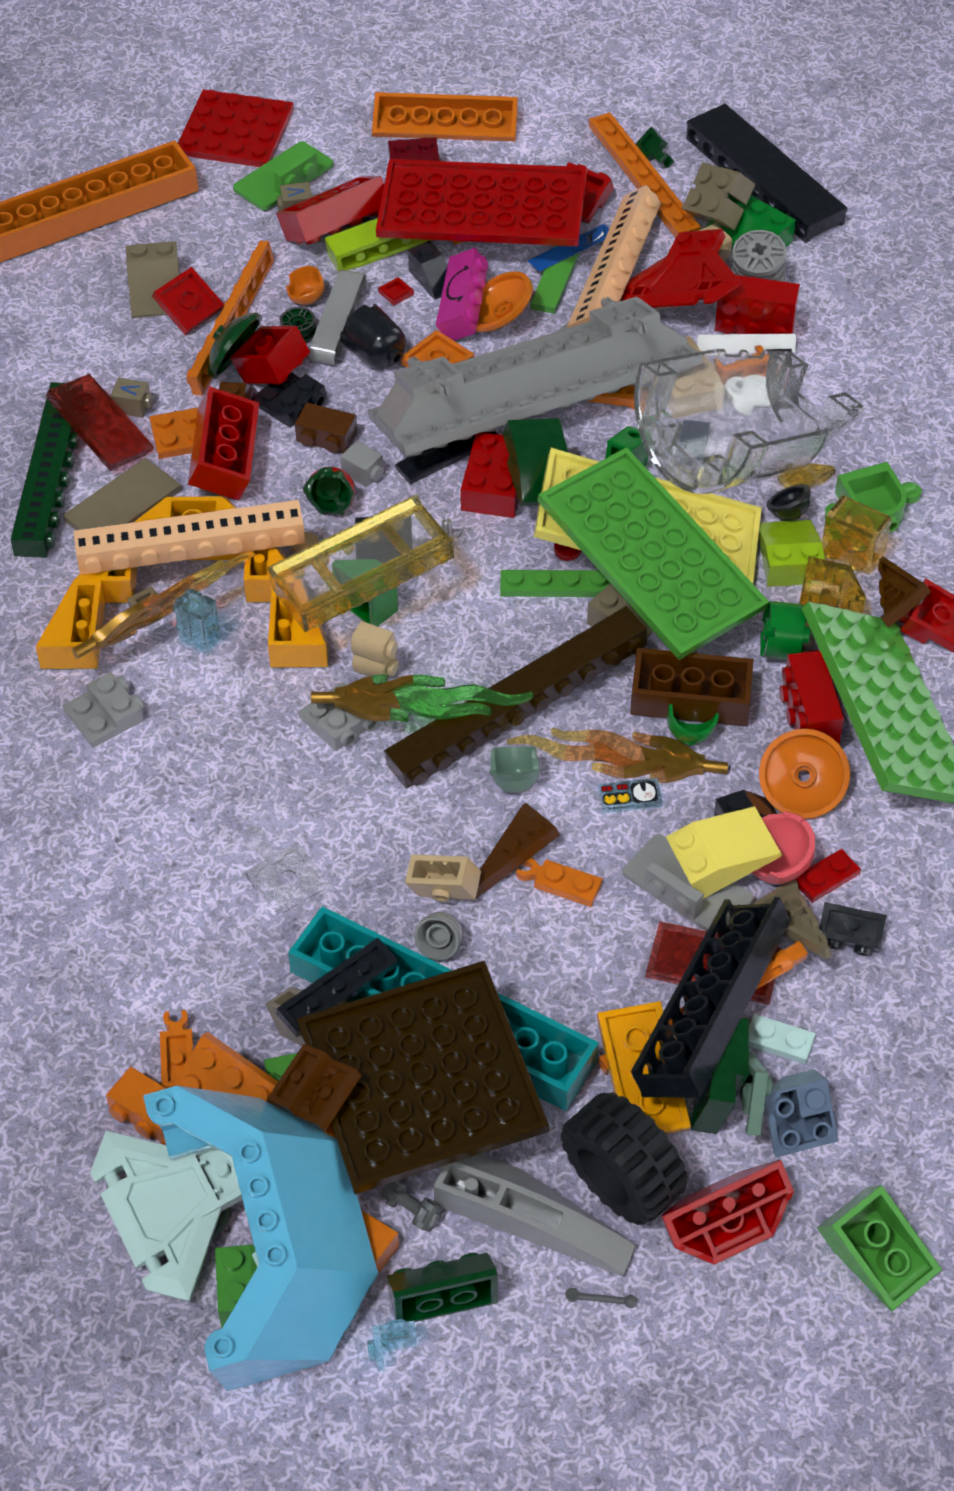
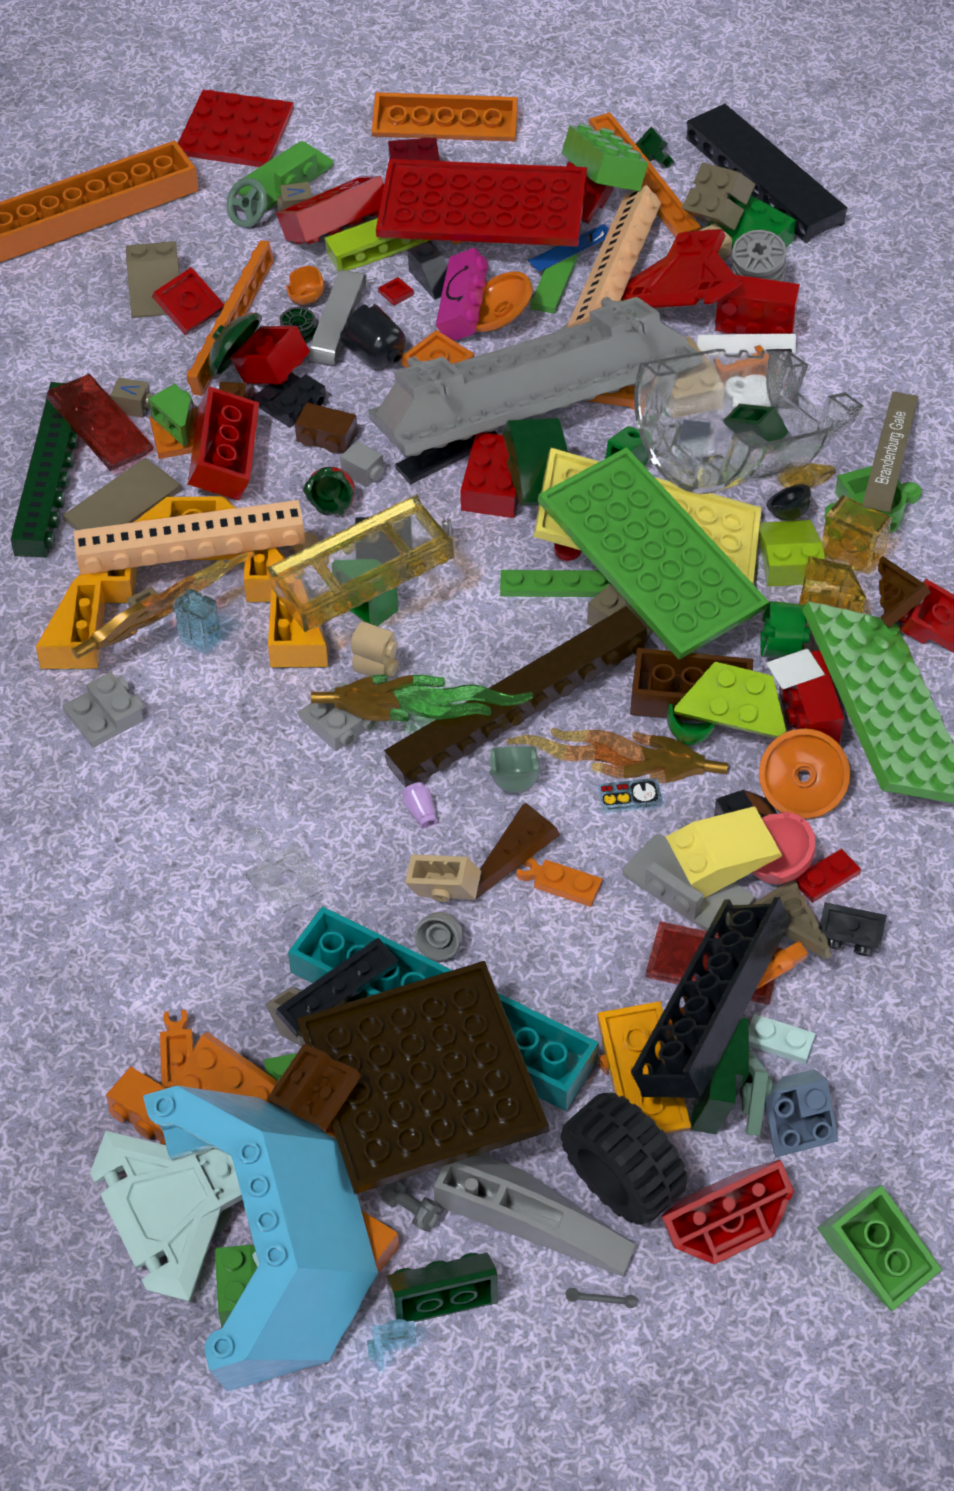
(173, 412): none -> bright green slope
(251, 203): none -> sand green piece
(420, 804): none -> lavender cone
(605, 156): none -> bright green brick
(735, 700): none -> lime wing
(760, 419): none -> dark green slope
(795, 668): none -> white sticker
(890, 452): none -> dark tan tile

